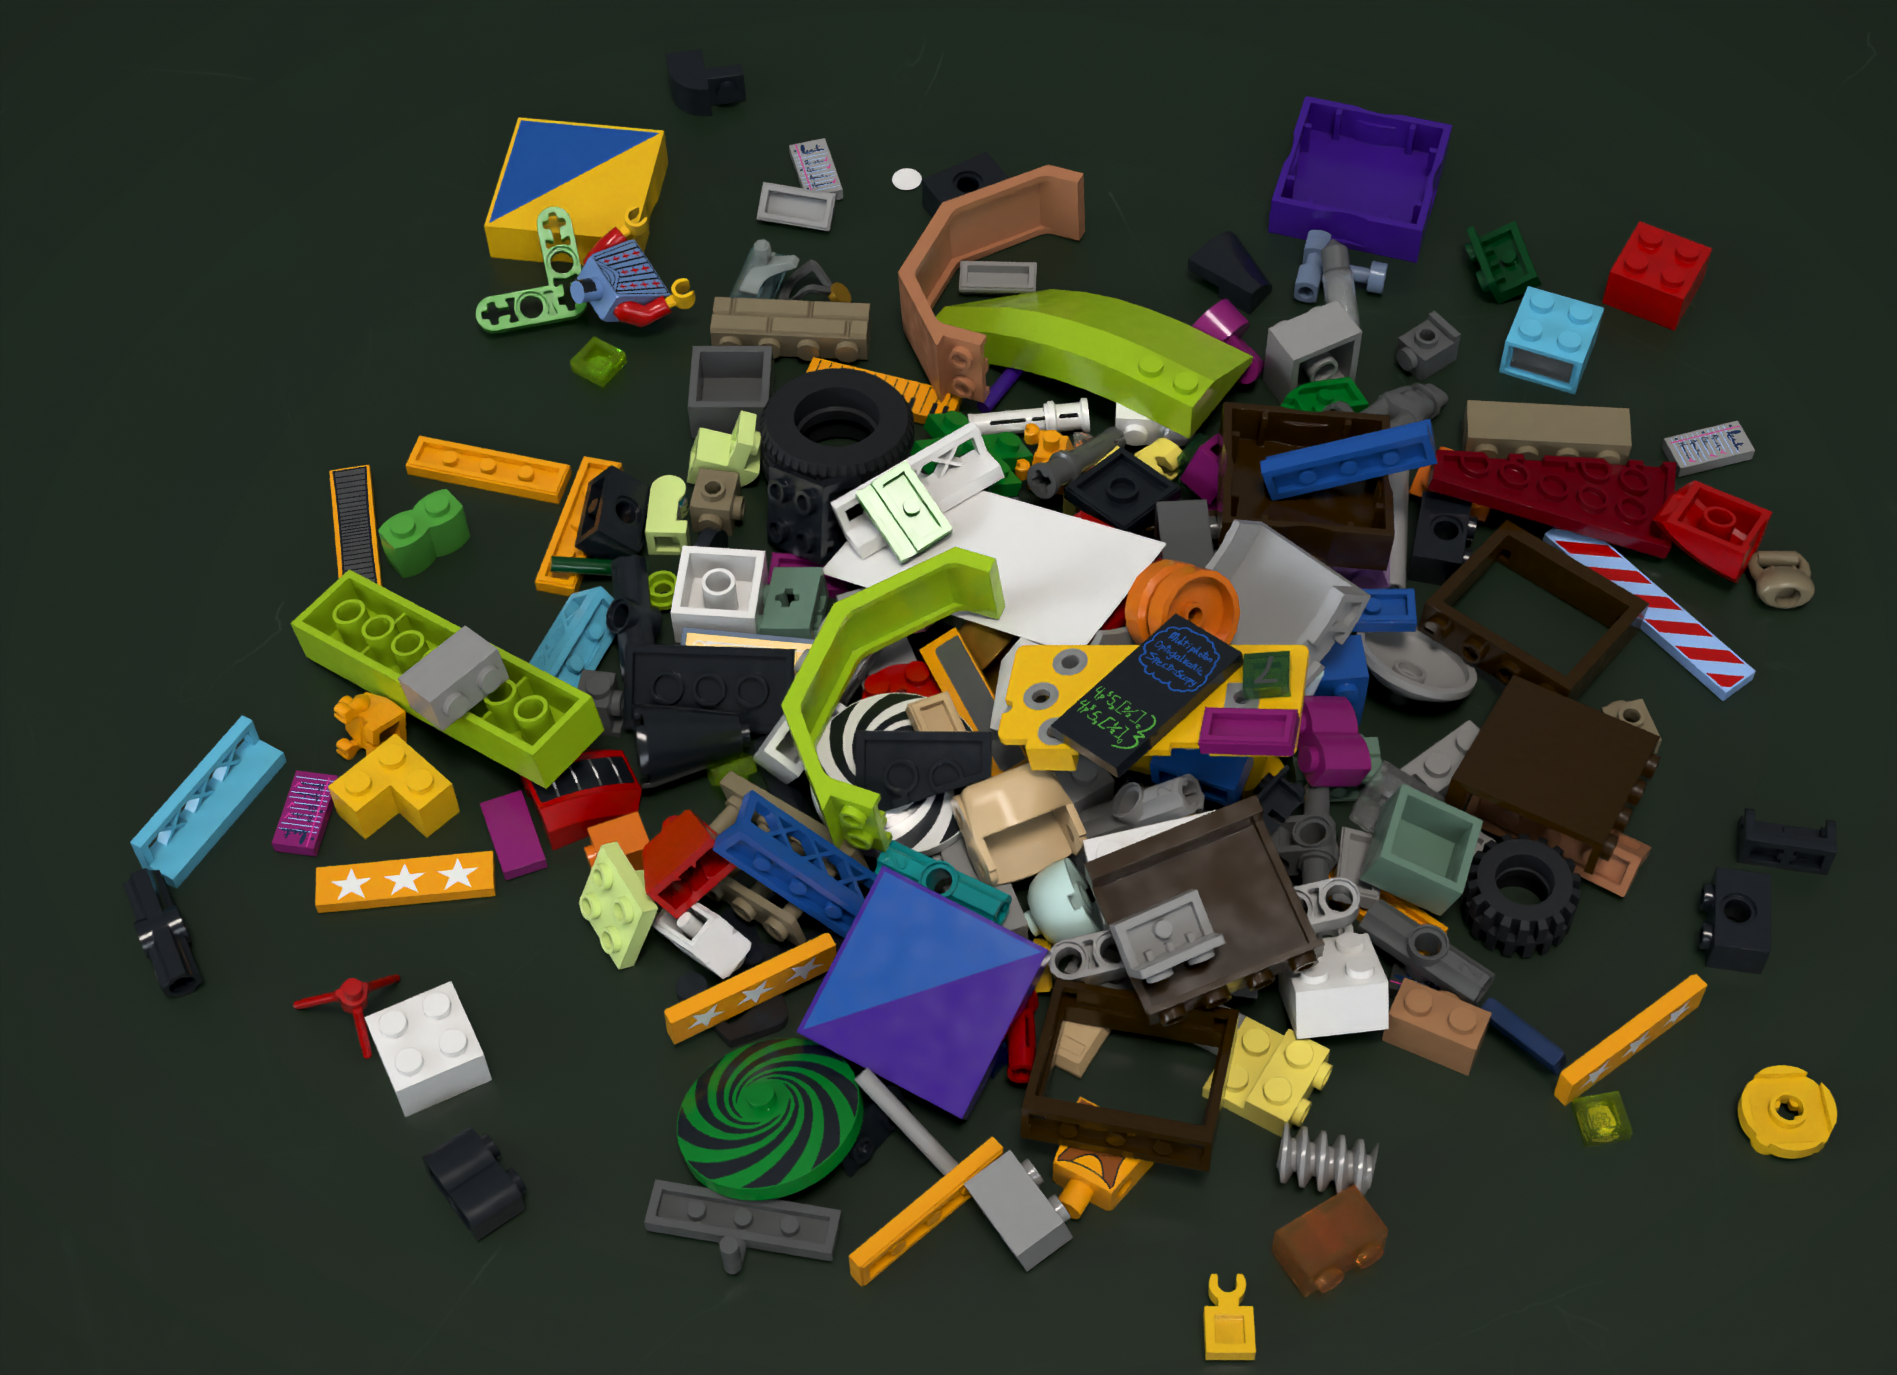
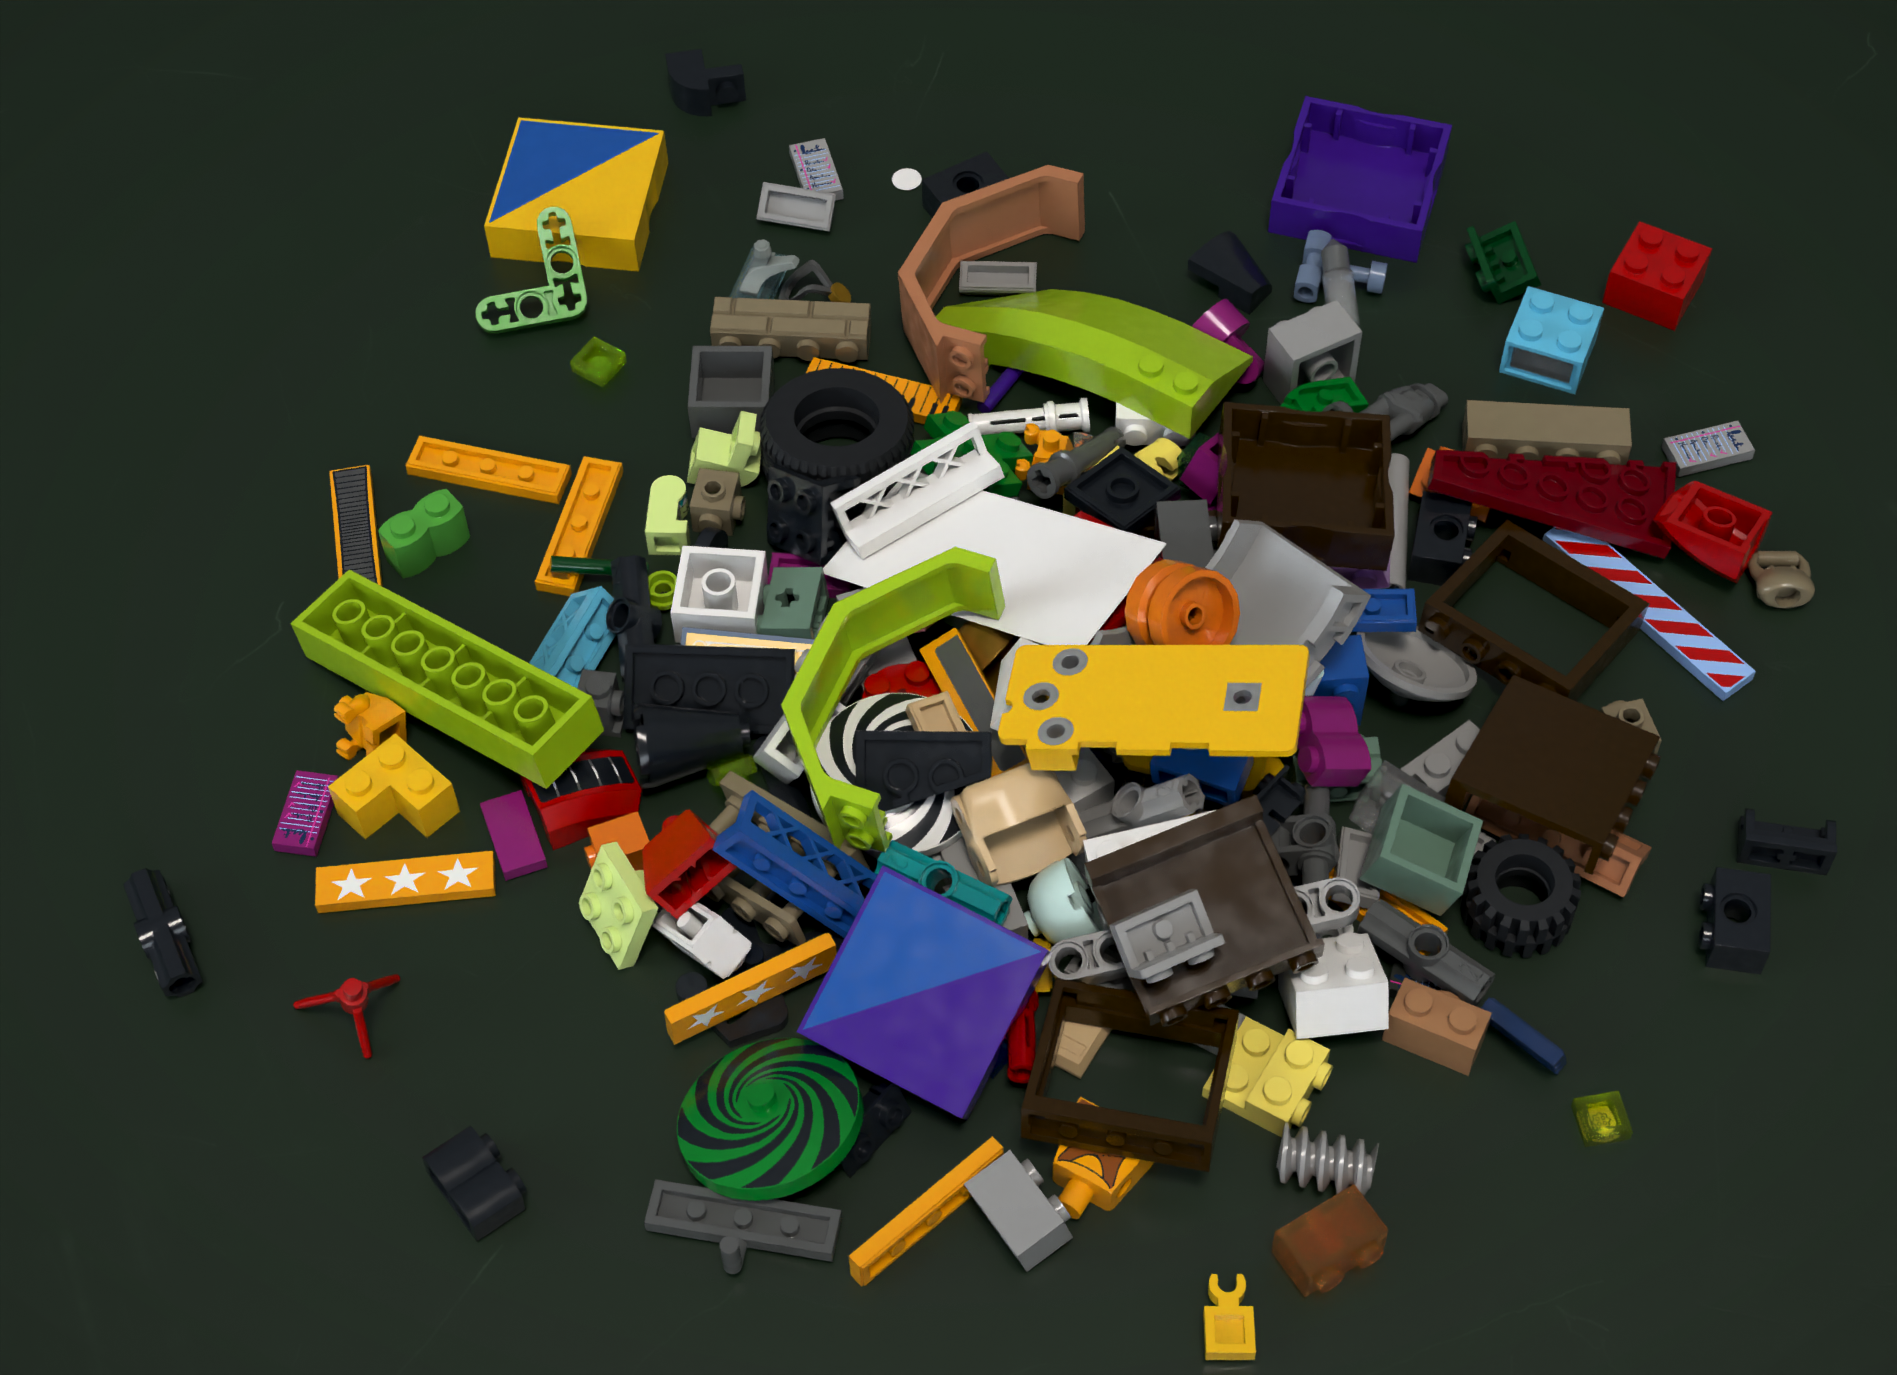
(209, 805): medium azure fence -> none
(428, 1048): white brick -> none
(453, 678): light grey brick -> none
(613, 515): black brick -> none
(623, 282): torso -> none
(903, 512): plate -> none
(906, 1121): light grey bar -> none
(1147, 695): black tile -> none
(1249, 731): magenta tile -> none
(1267, 675): clear green tile -> none
(1349, 460): blue fence -> none
(1428, 347): dark grey brick -> none
(1629, 1039): light orange tile -> none
(1774, 1134): yellow plate -> none

